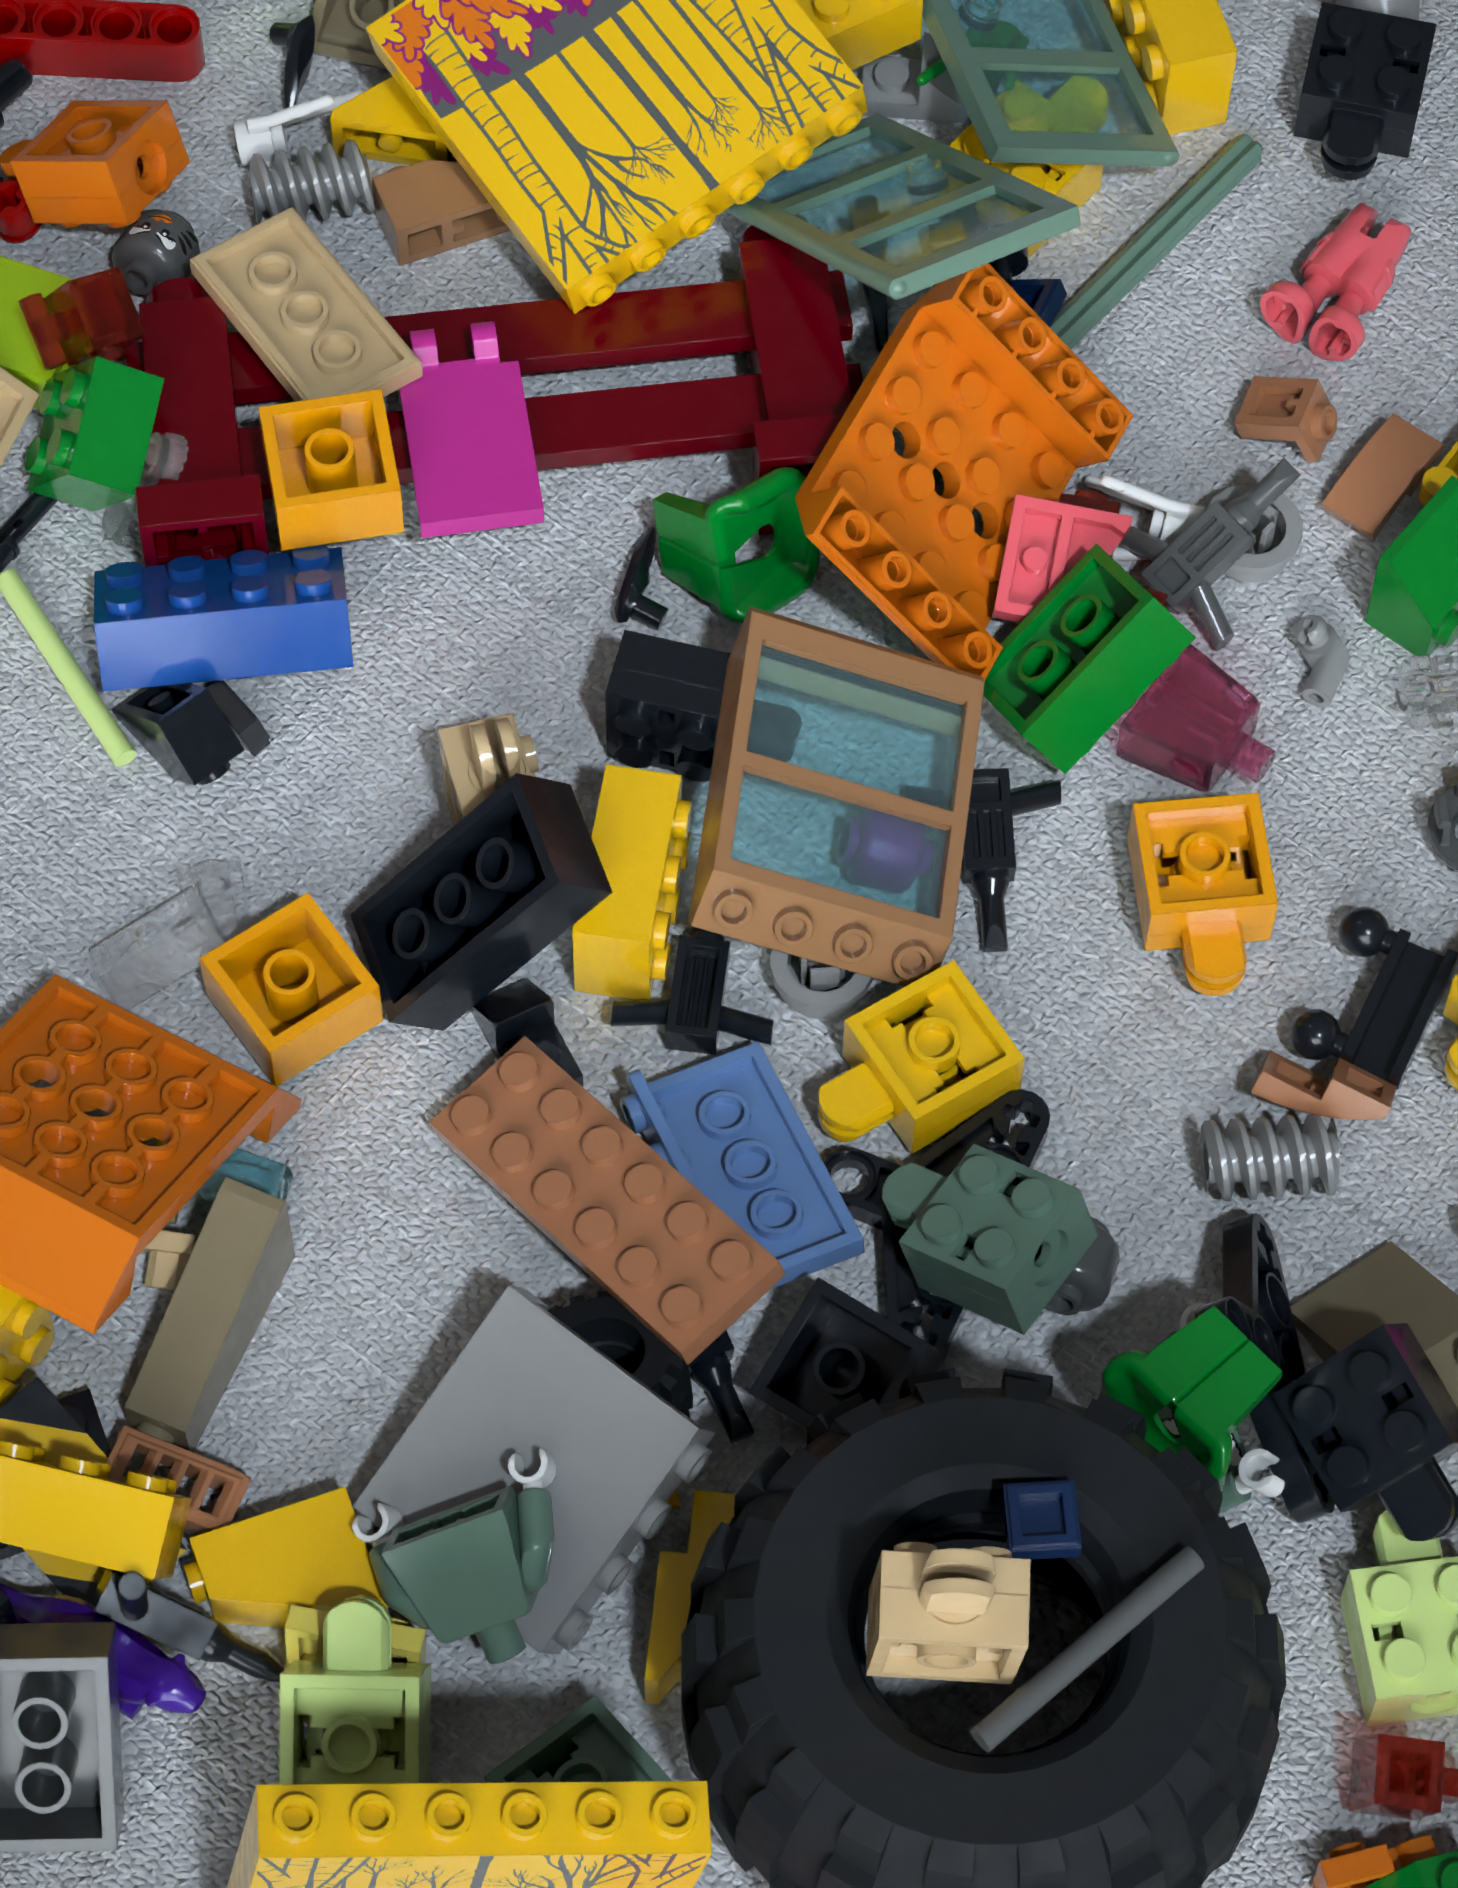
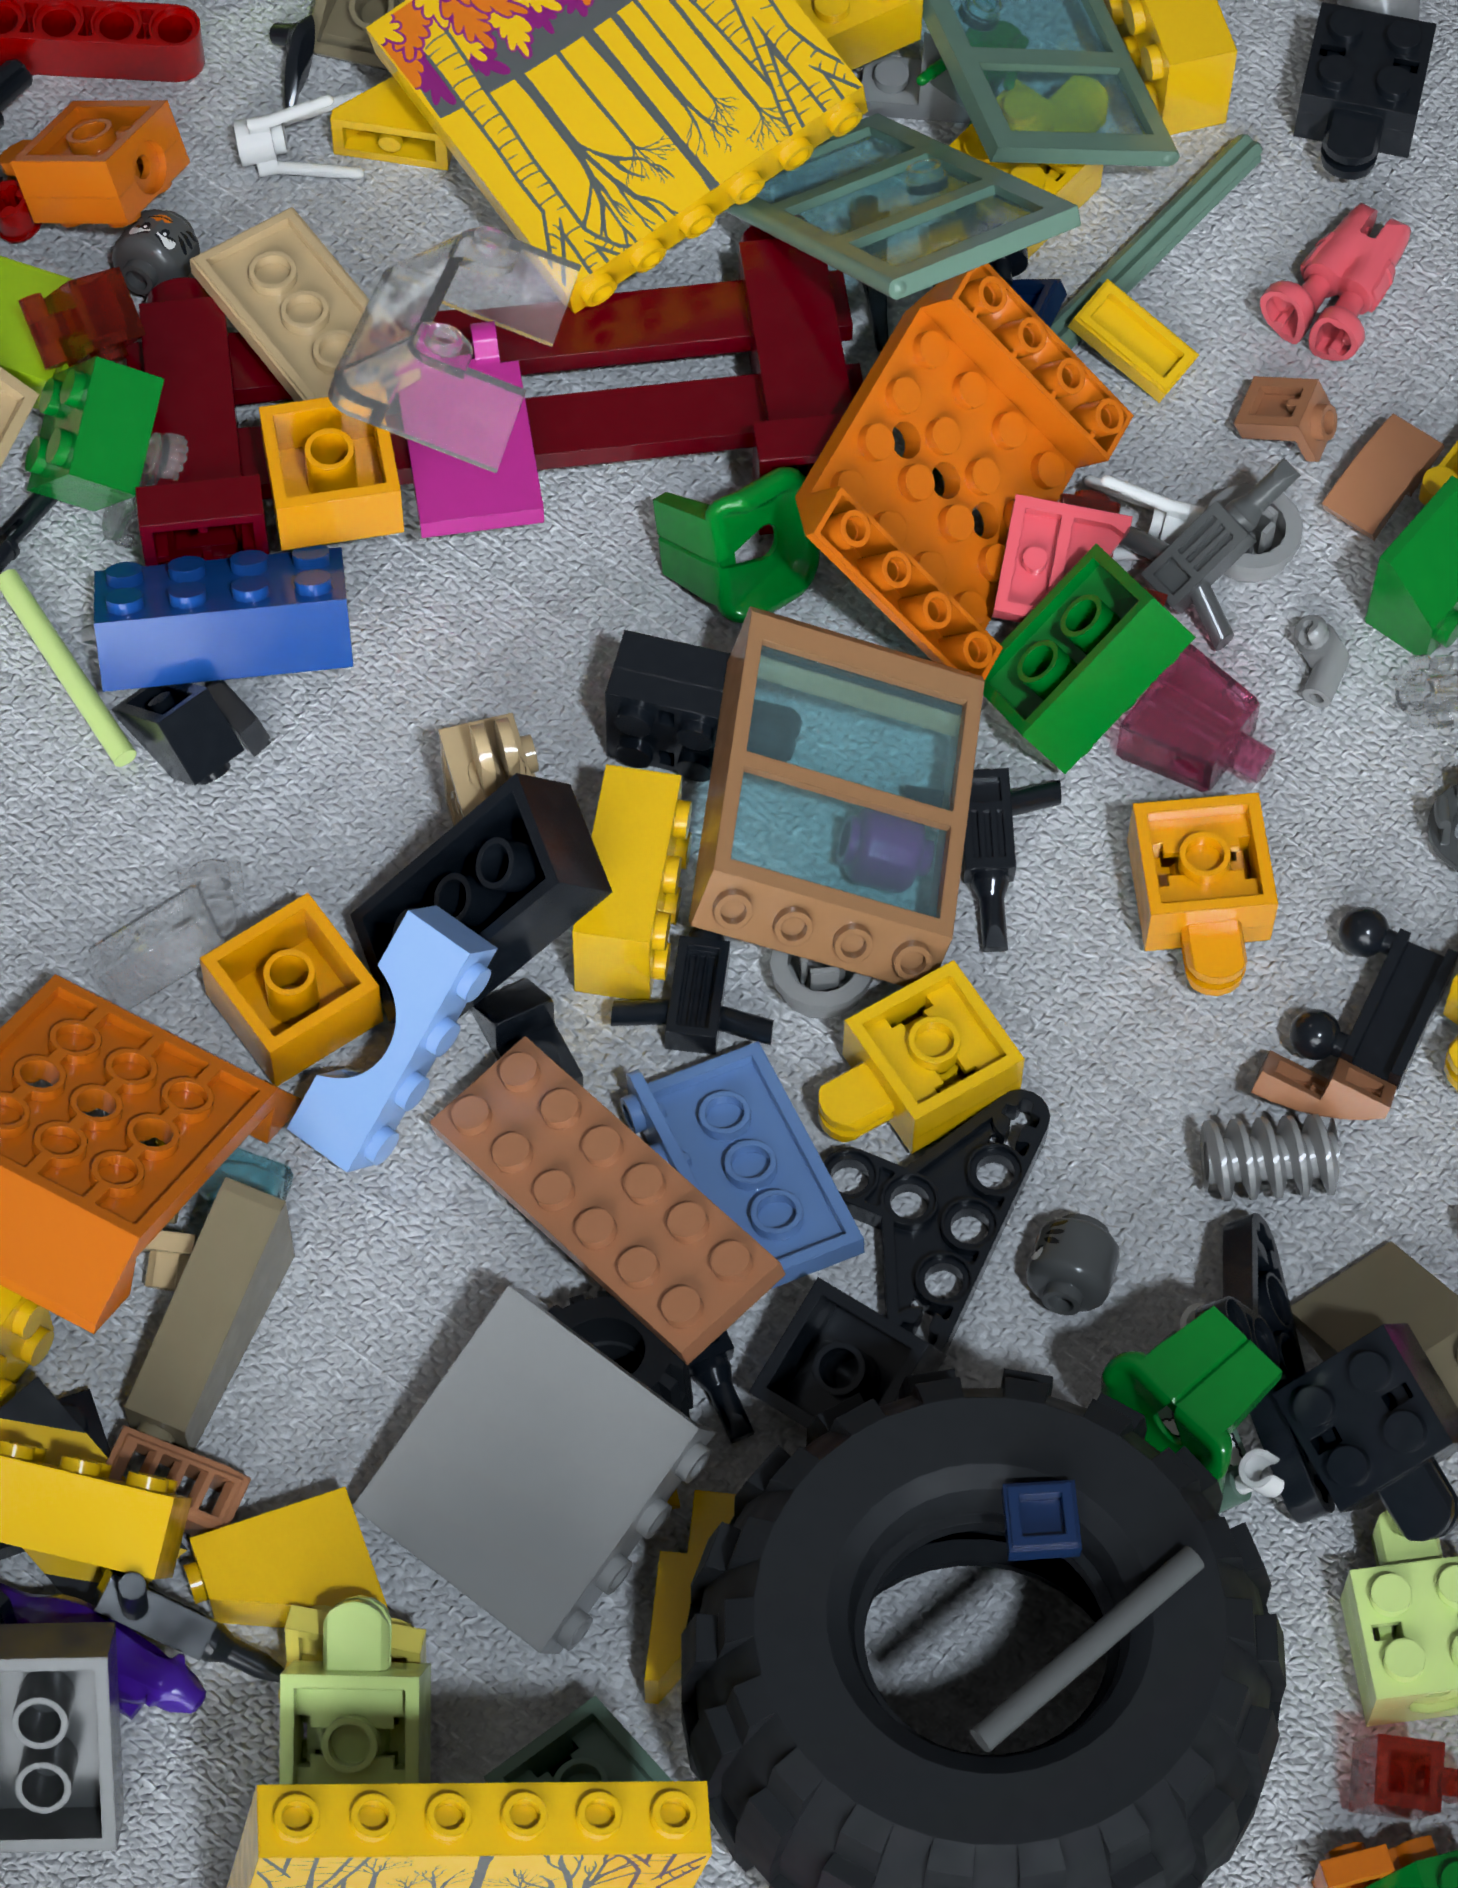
(311, 182): light grey piece -> none
(416, 372): none -> clear windscreen
(432, 210): medium nougat slope -> none
(432, 973): none -> light blue arch
(470, 1563): sand green torso -> none
(631, 599): black bar -> none
(948, 1614): tan brick -> none
(989, 1234): sand green brick -> none
(1133, 340): none -> yellow tile

